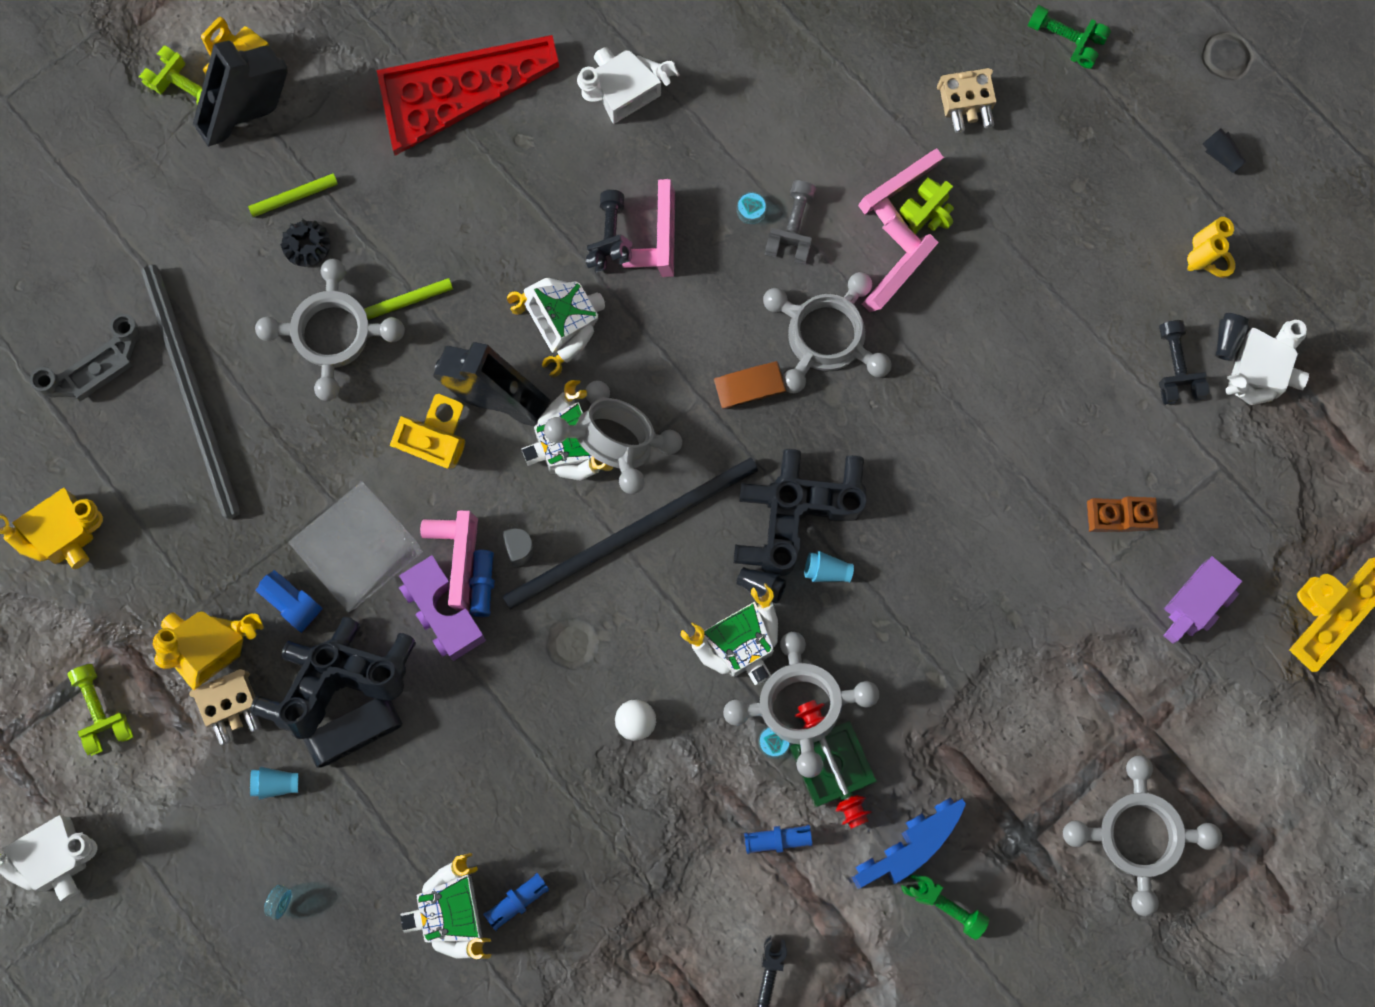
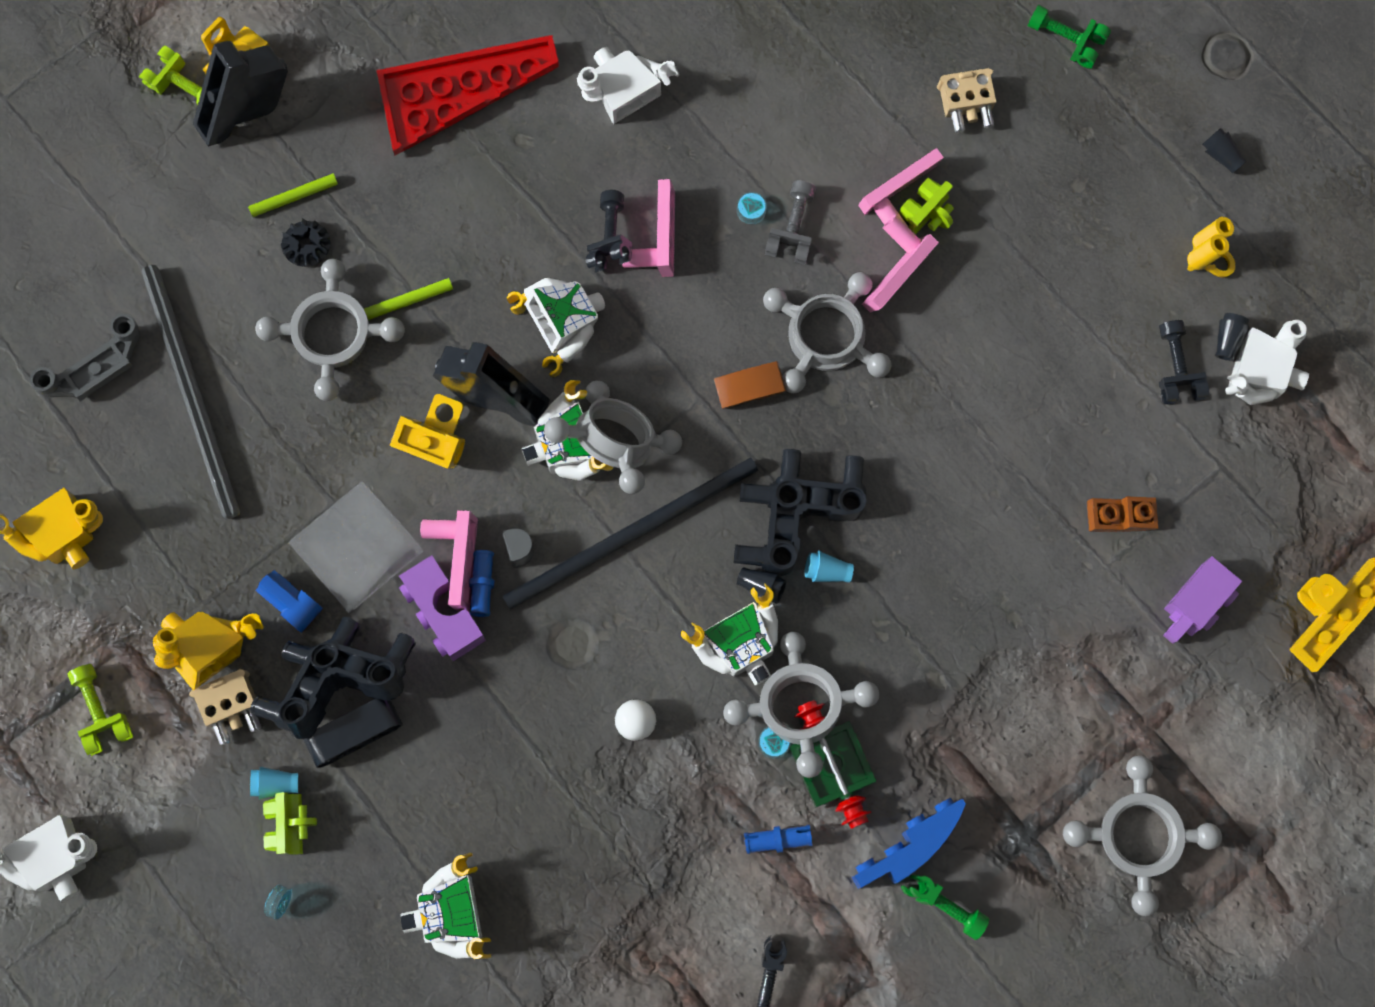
(290, 823): none -> lime hips
(516, 902): blue pin -> none

